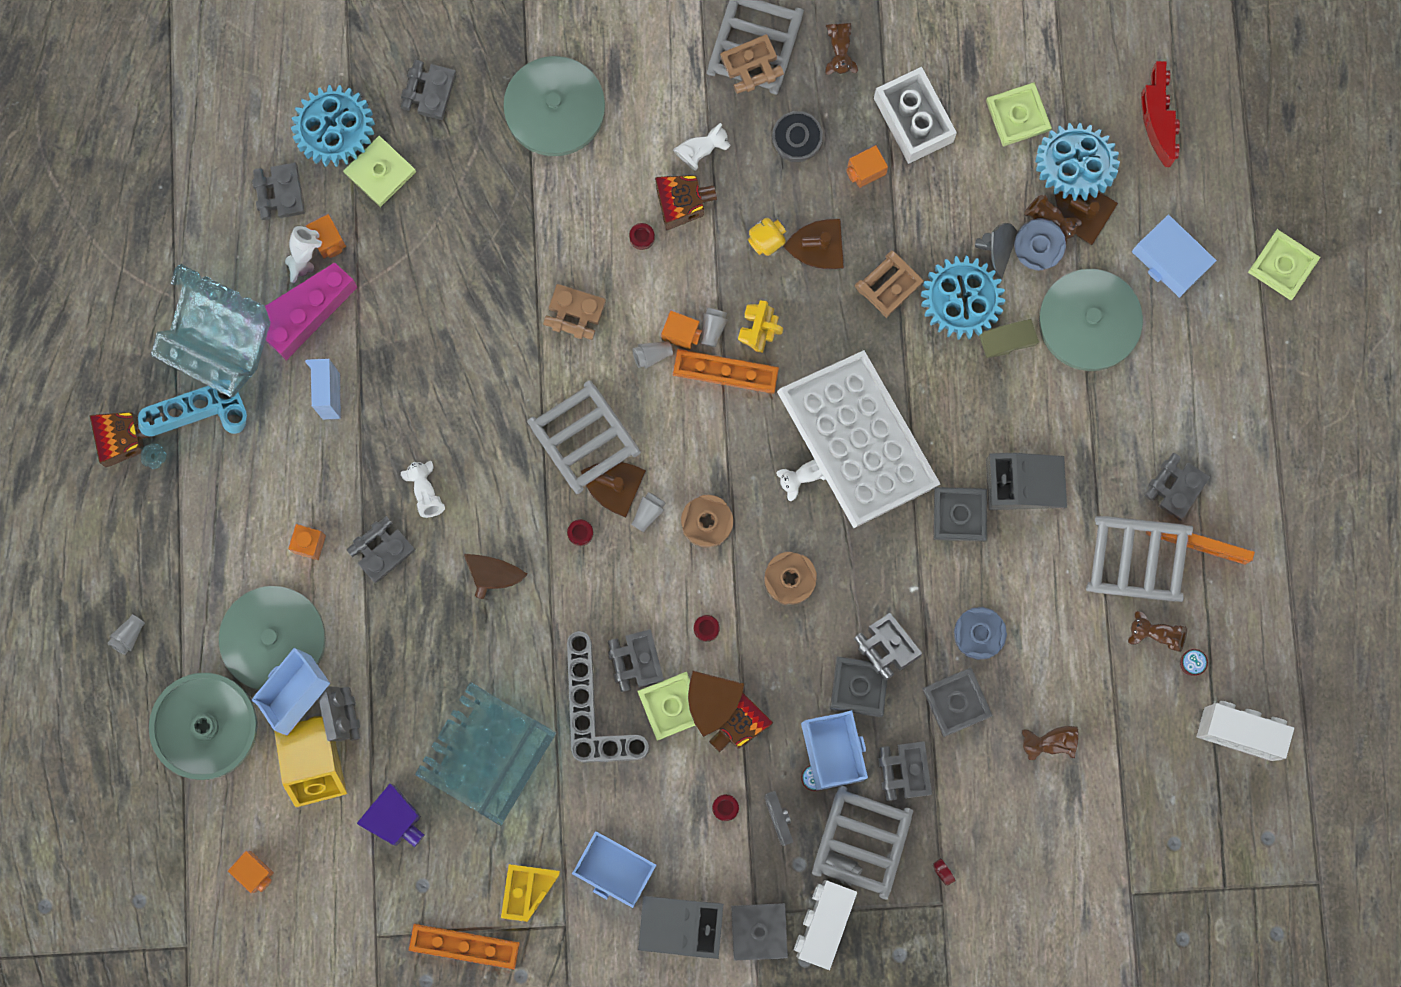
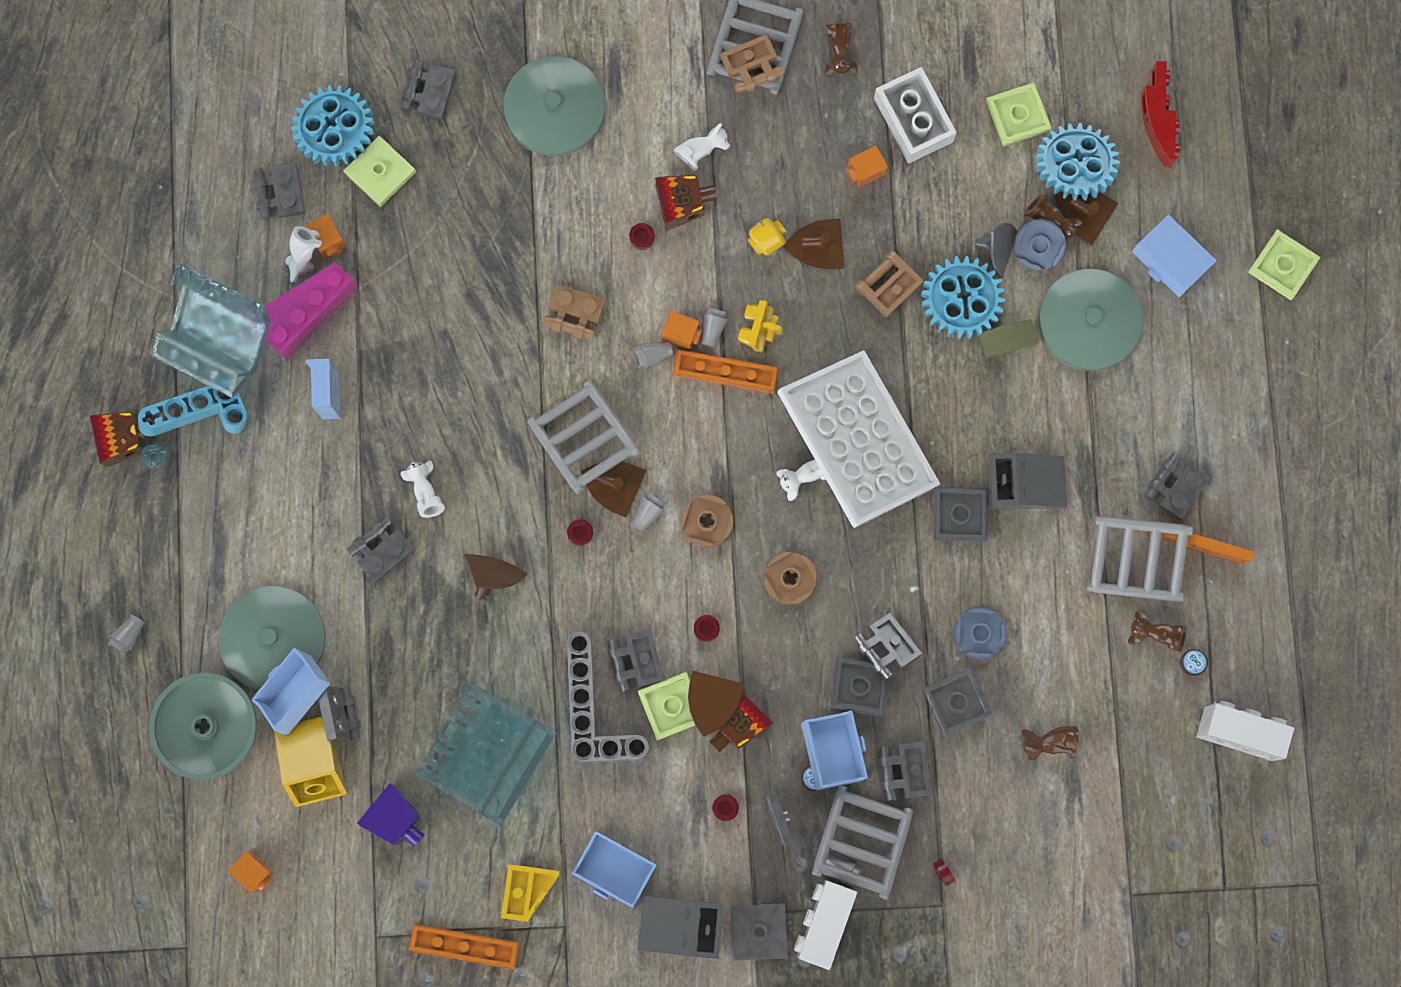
(307, 542): orange brick -> none
(797, 136): black tile -> none

